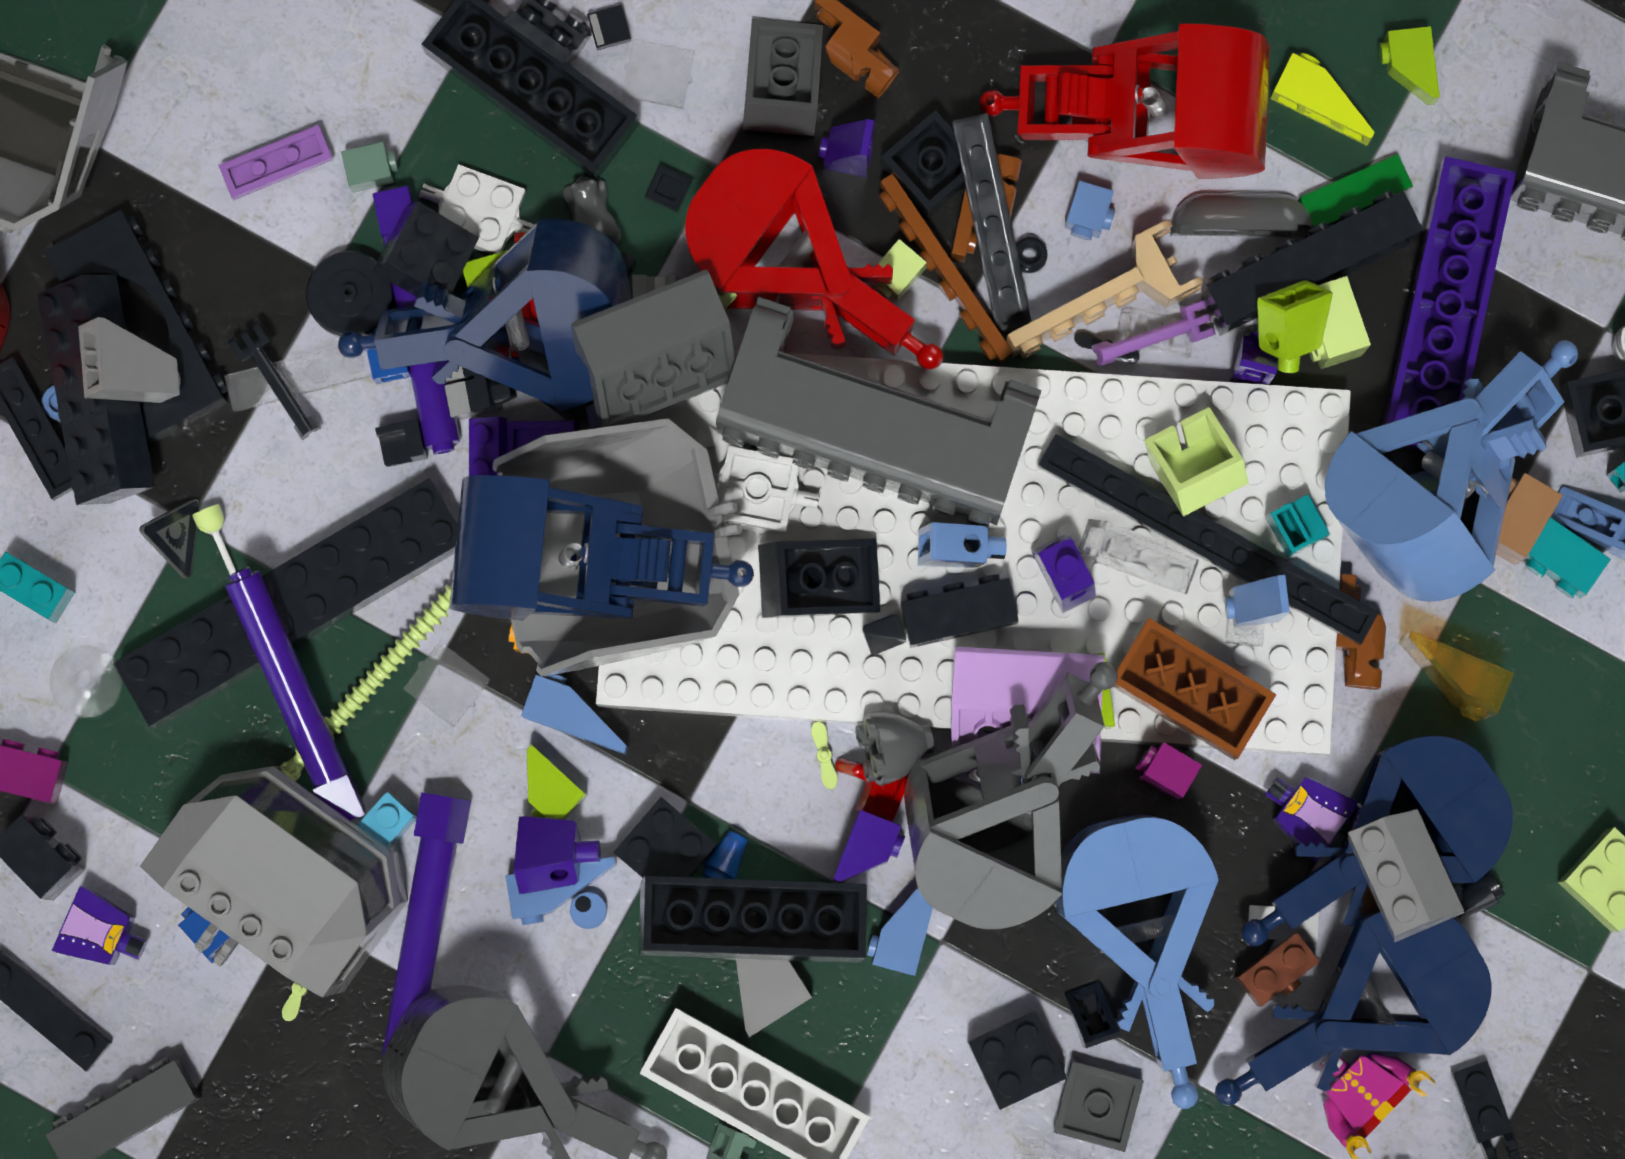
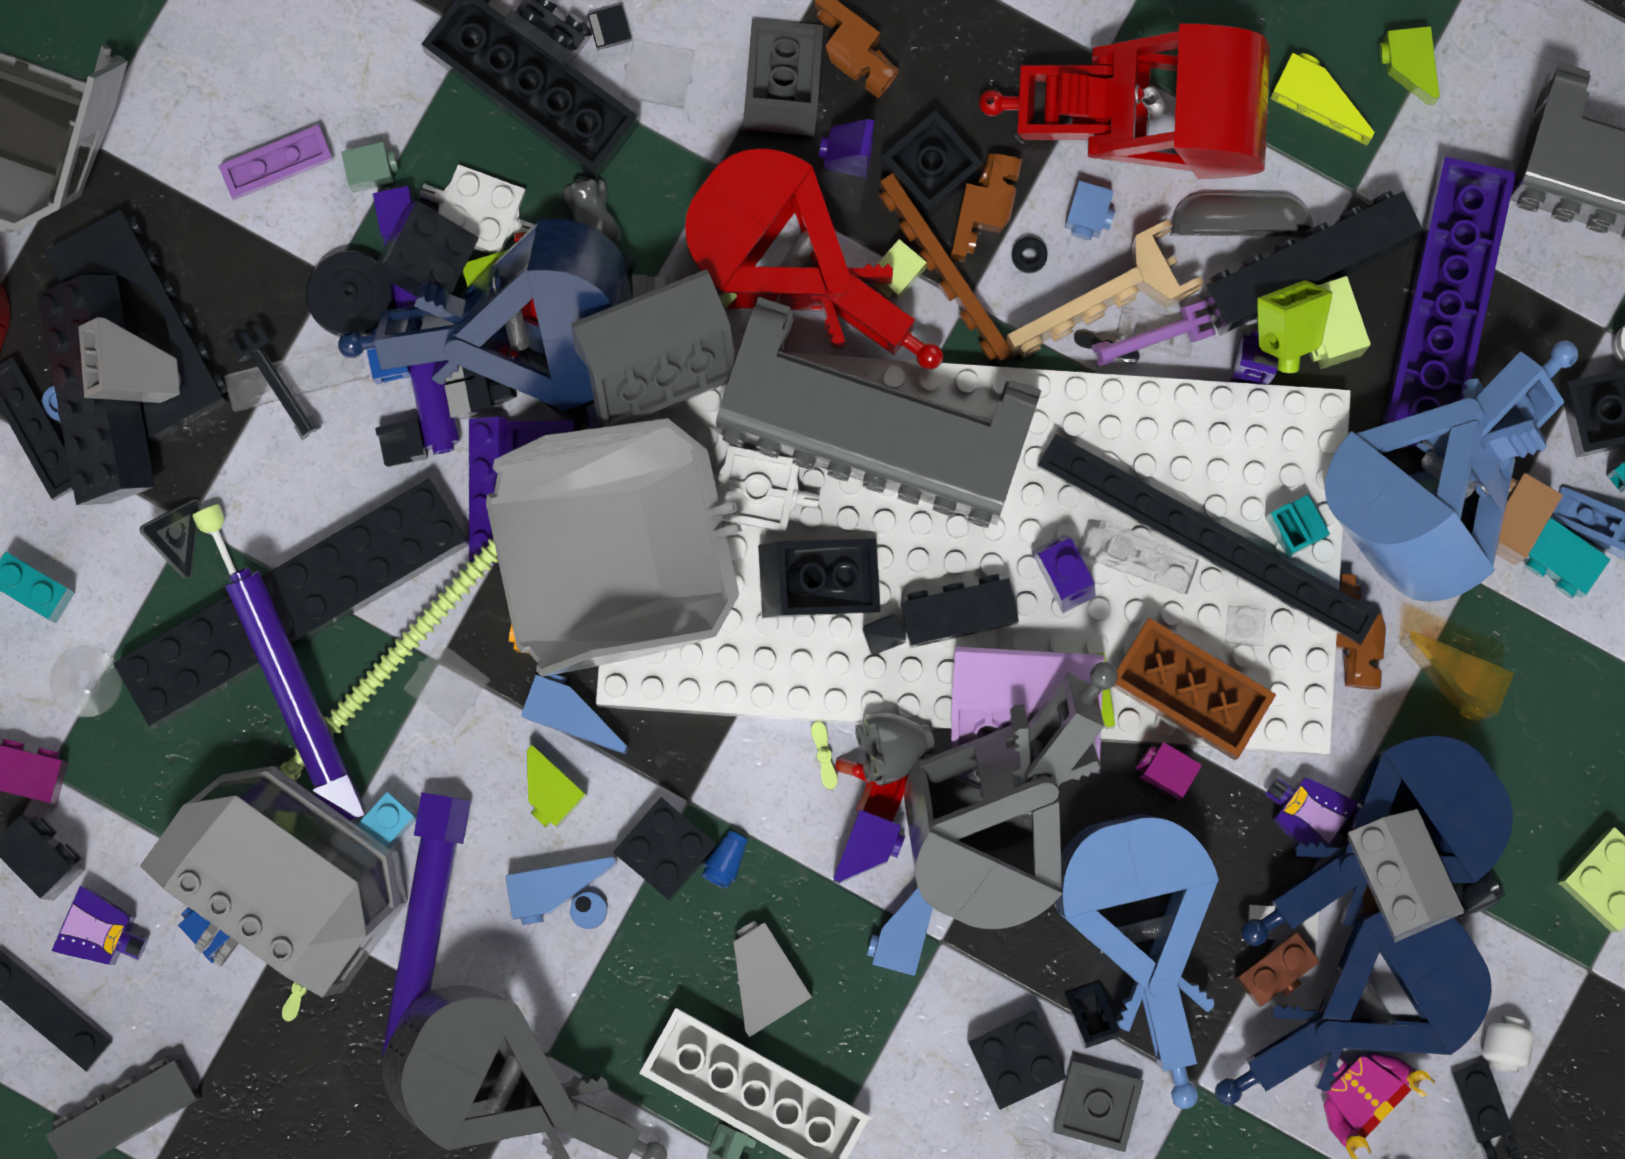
(503, 546): dark blue piece -> none
(550, 854): dark purple torso -> none
(668, 188): black tile -> none
(752, 919): black brick -> none
(944, 545): medium blue torso -> none
(991, 222): black tile -> none
(1204, 469): yellowish green piece -> none
(1258, 602): medium blue slope -> none
(1356, 190): green tile -> none
(1508, 1045): none -> white head

